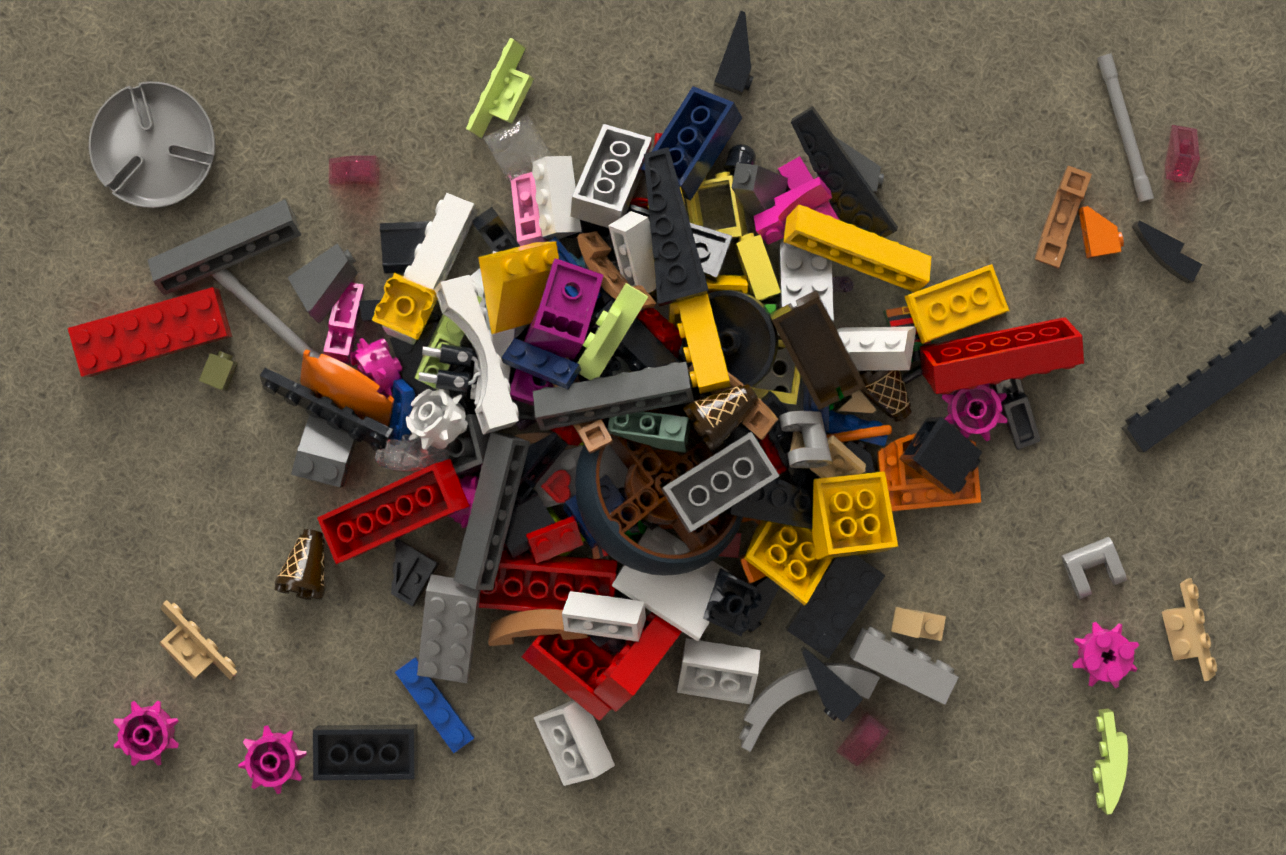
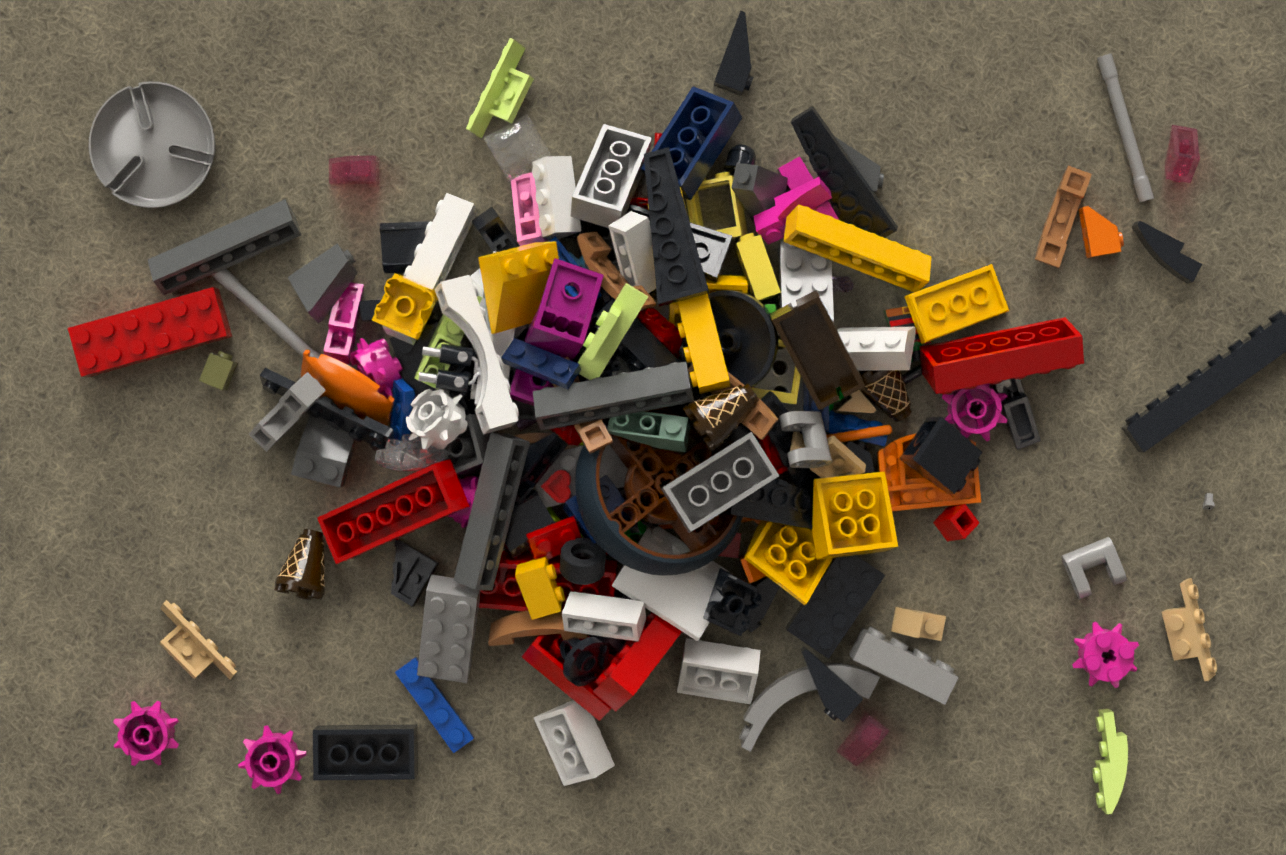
(287, 411): none -> light grey arch
(539, 587): none -> yellow brick
(582, 561): none -> black tyre
(583, 659): none -> black tile
(956, 522): none -> red brick
(1208, 502): none -> light grey piece

